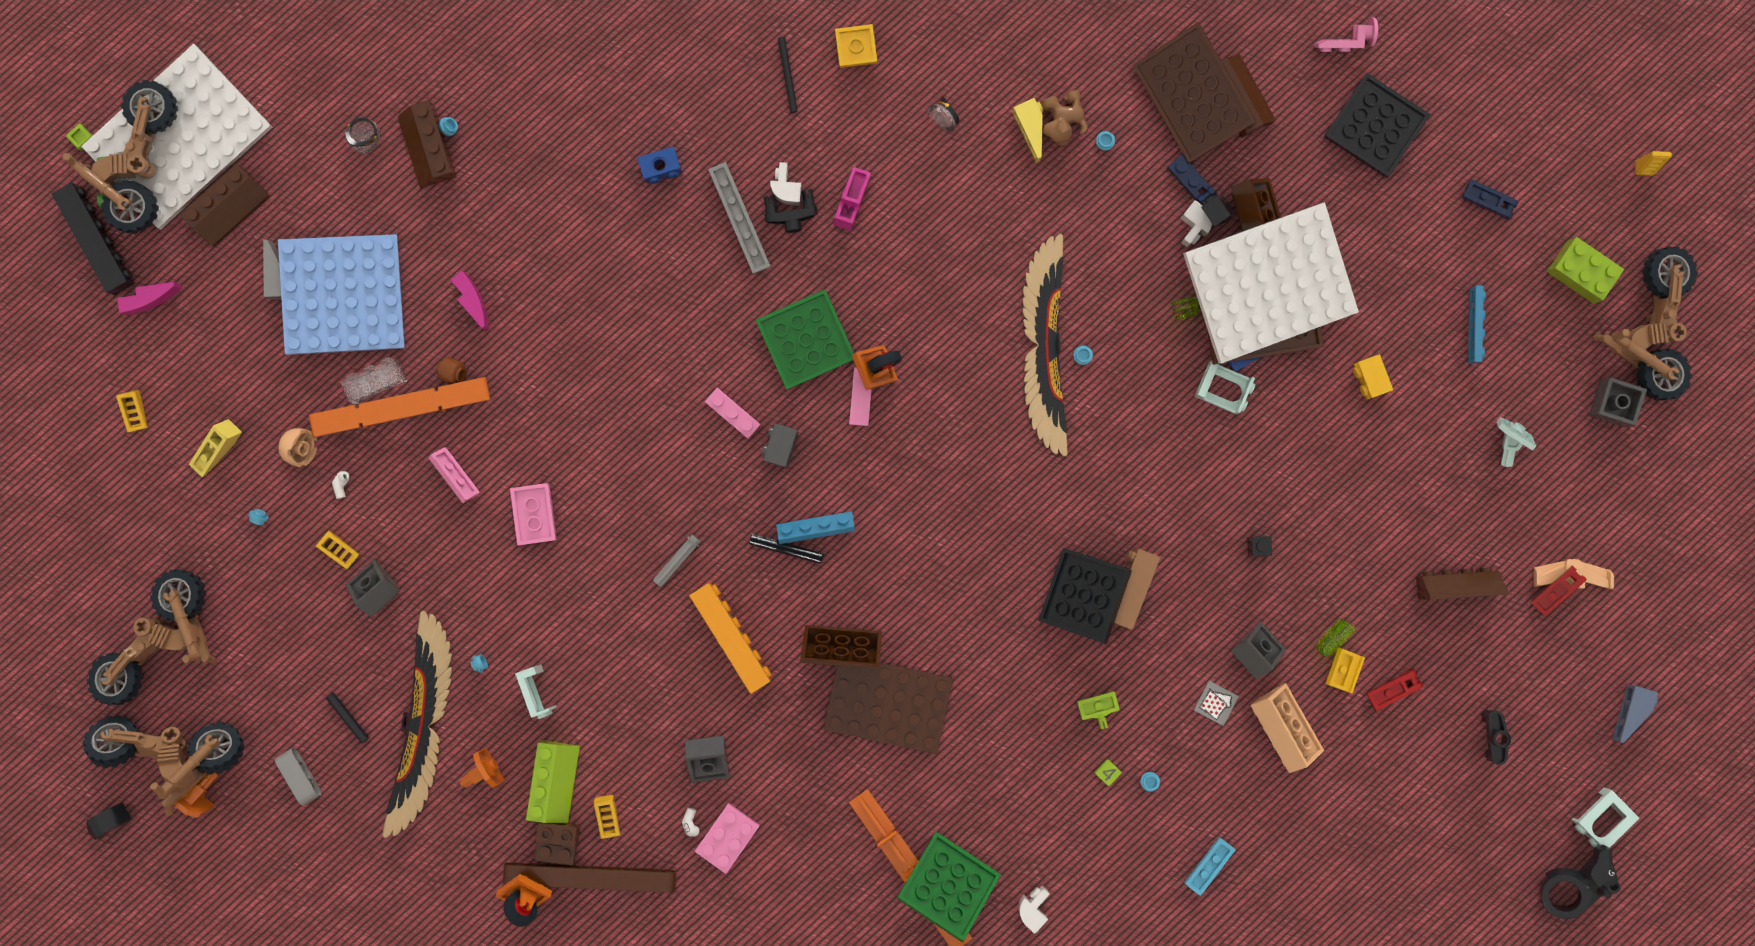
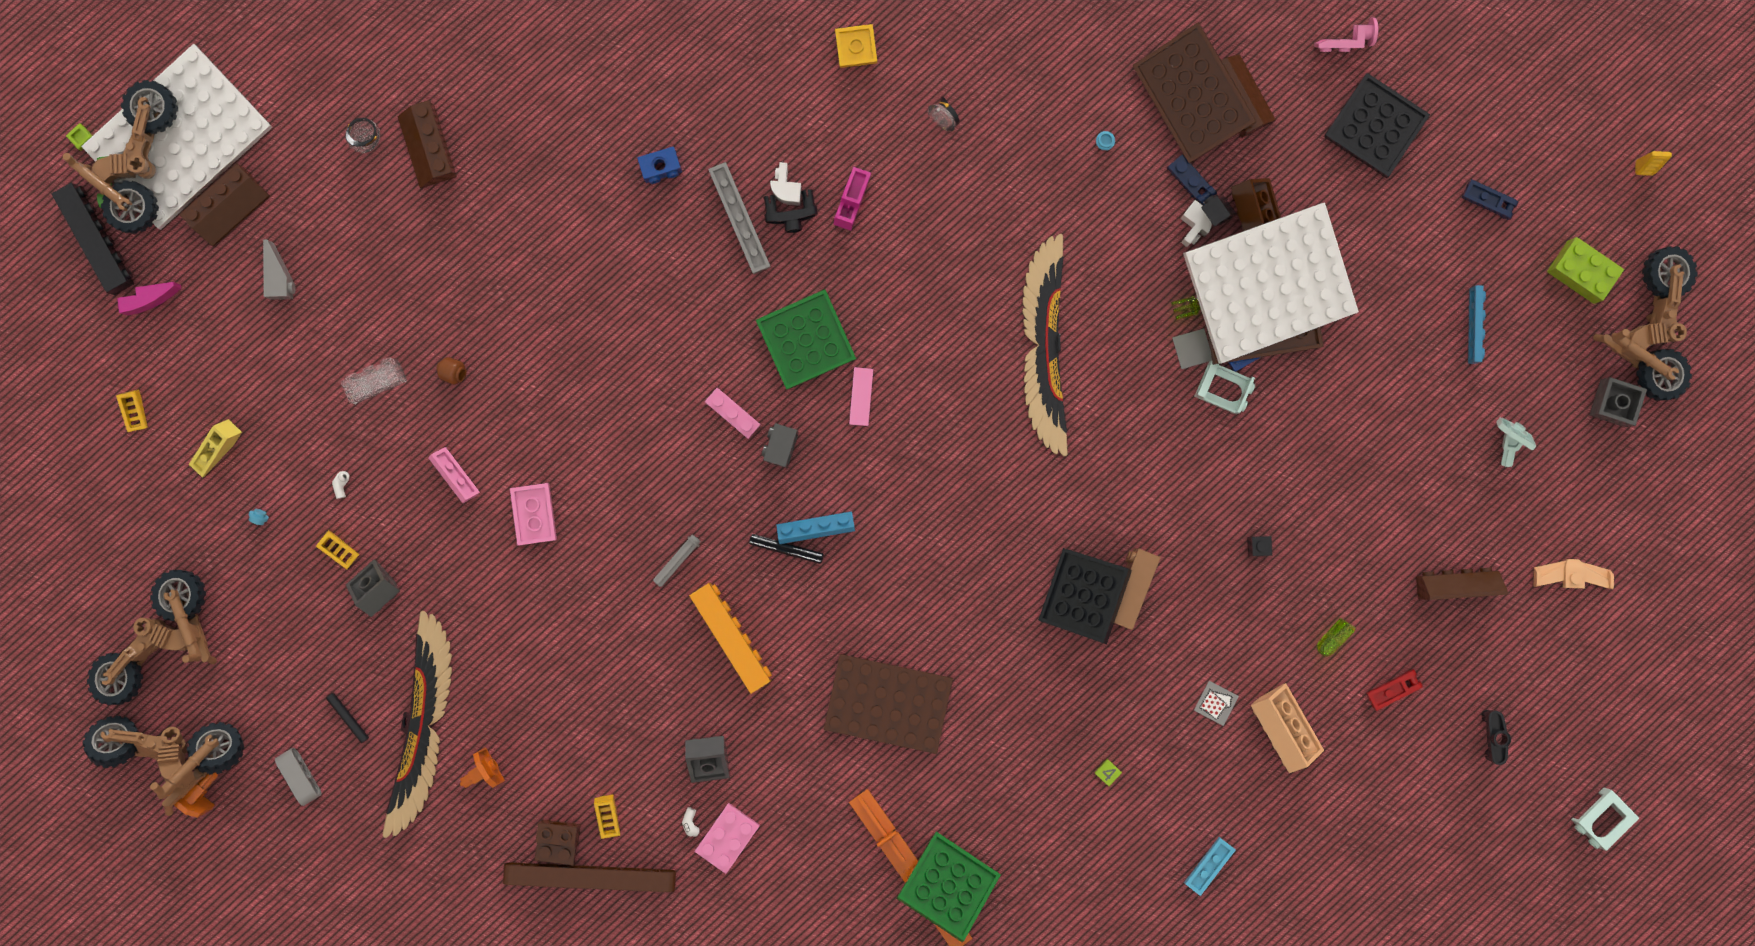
(107, 820): black brick -> none
(297, 447): light nougat cylinder -> none
(341, 294): light blue plate -> none
(399, 407): orange piece -> none
(448, 126): medium azure plate -> none
(471, 299): dark pink slope -> none
(479, 663): medium azure plate -> none
(521, 899): plate -> none
(531, 694): light aqua panel -> none
(553, 782): lime slope -> none
(787, 74): black bar -> none
(841, 647): reddish brown slope -> none
(876, 366): orange plate -> none
(1029, 910): white brick -> none
(1030, 123): light yellow slope -> none
(1059, 128): medium nougat animal -> none
(1083, 355): medium azure plate -> none
(1098, 707): lime plate -> none
(1150, 781): medium azure plate -> none
(1192, 348): none -> light grey sticker
(1258, 650): dark grey slope -> none
(1345, 670): yellow plate -> none
(1372, 377): yellow brick -> none
(1558, 591): red plate -> none
(1594, 880): black animal -> none
(1635, 708): sand blue slope -> none

